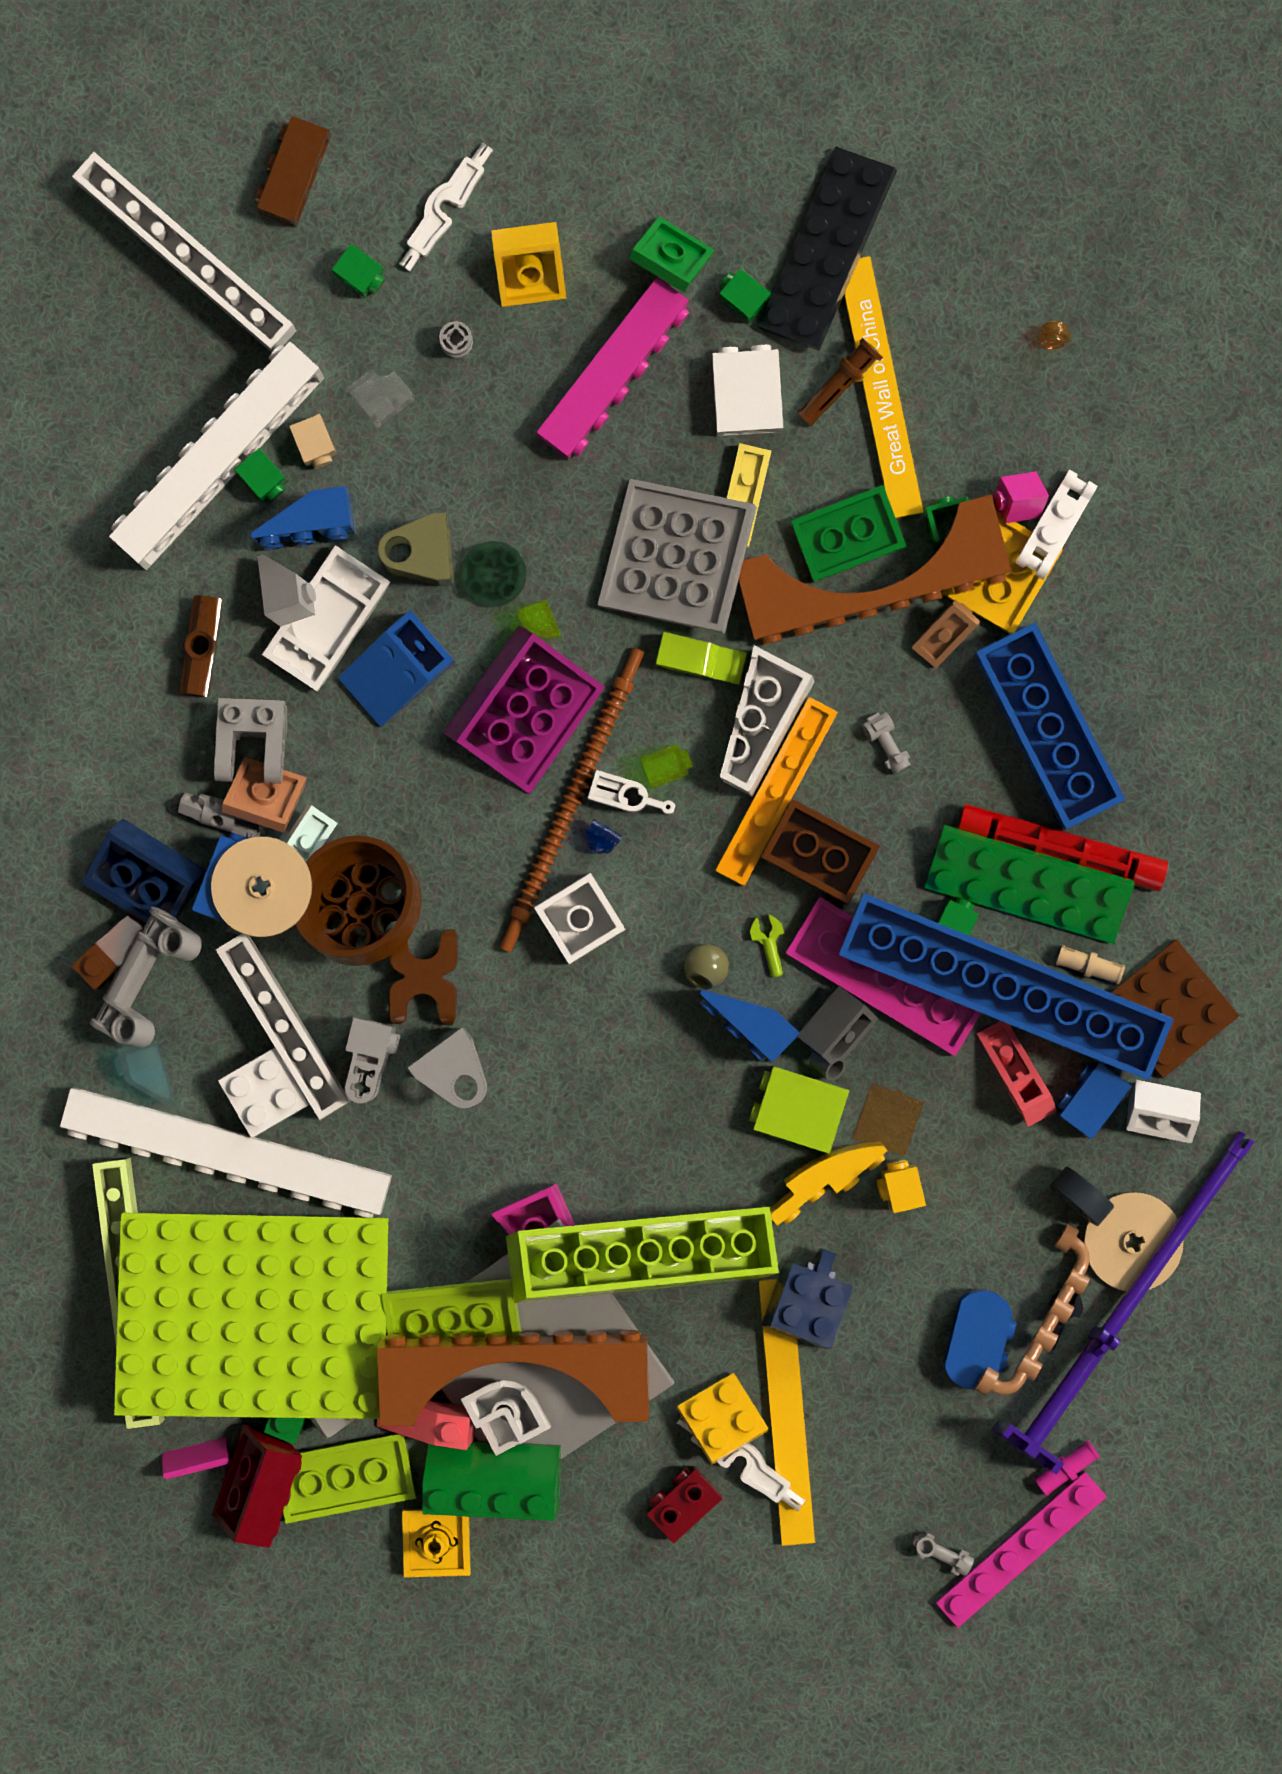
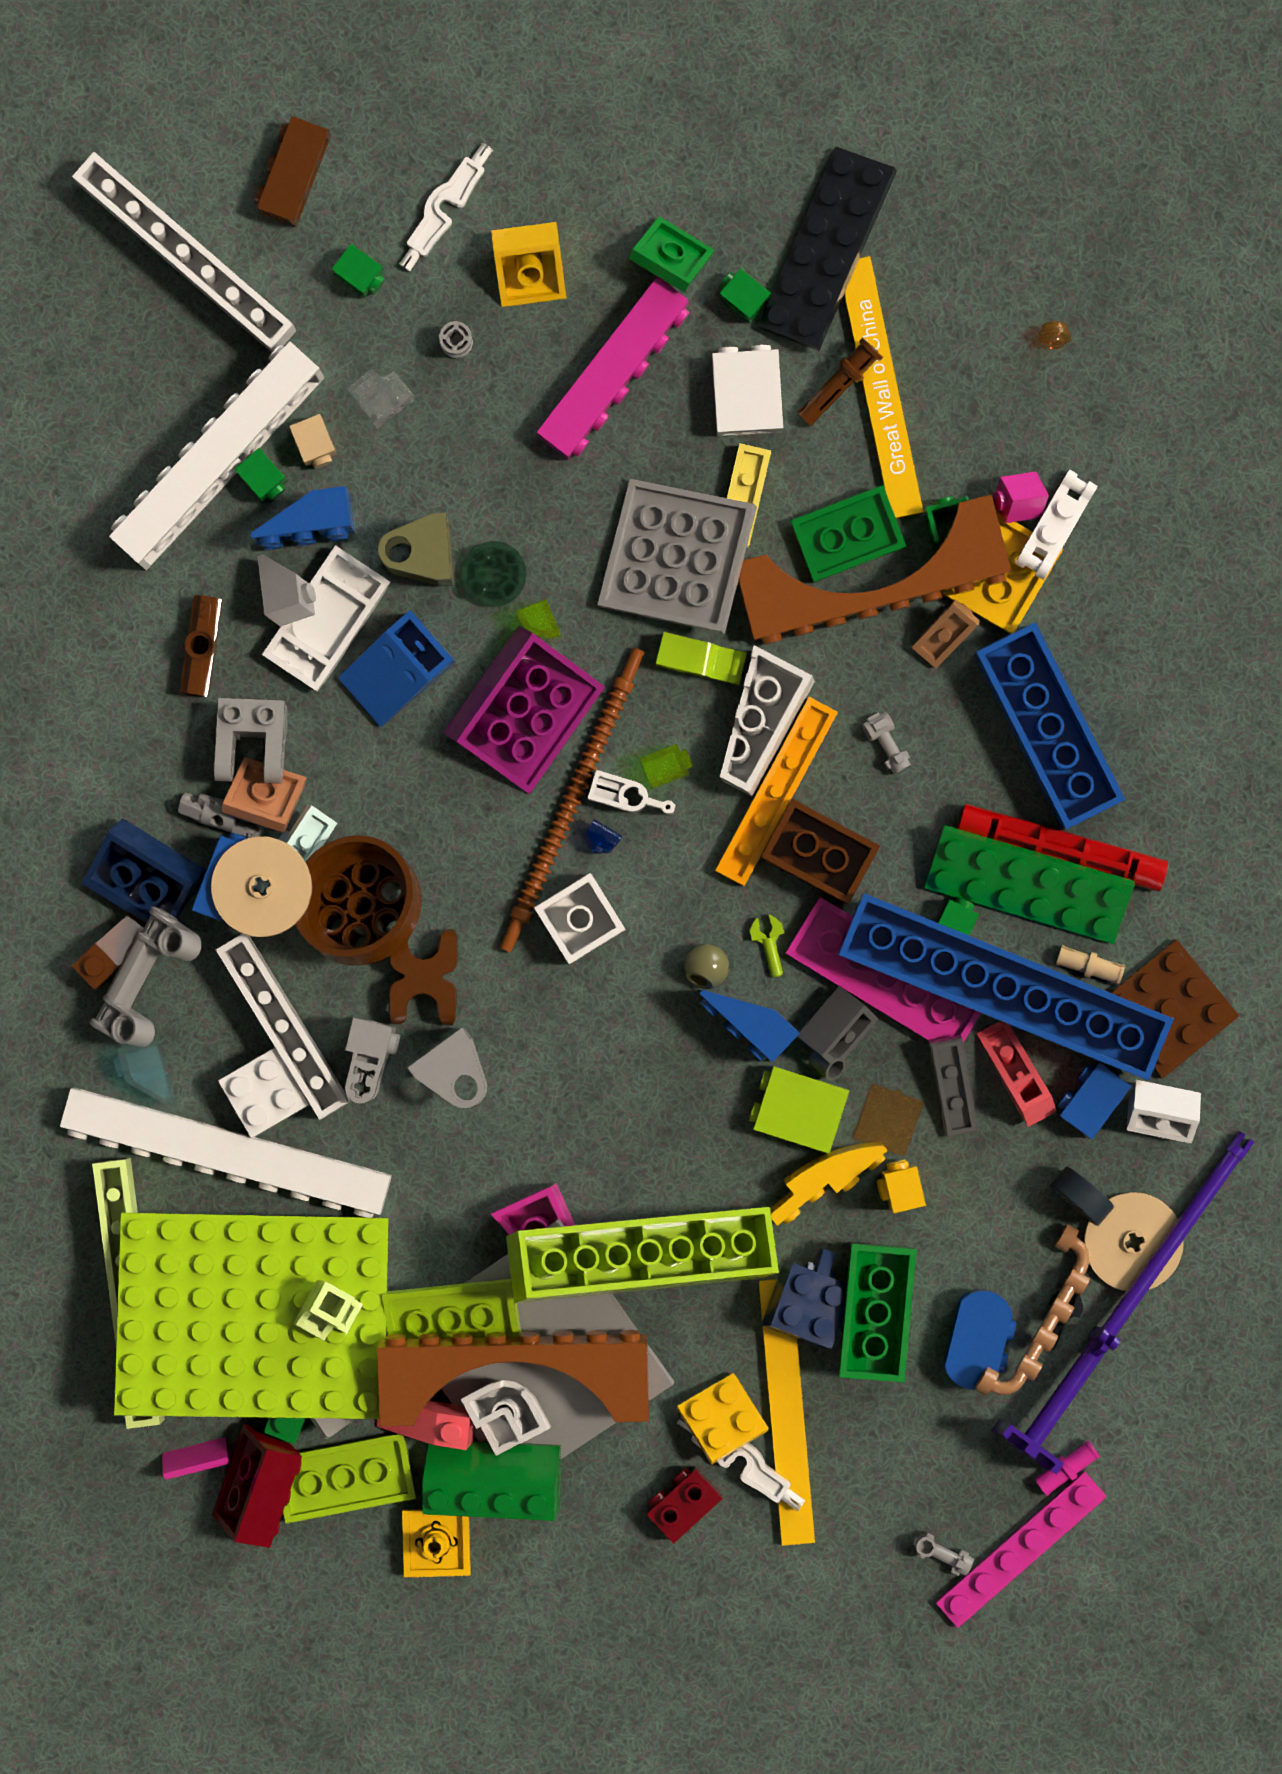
(327, 1309): none -> yellowish green brick
(877, 1312): none -> green slope
(953, 1086): none -> dark grey tile

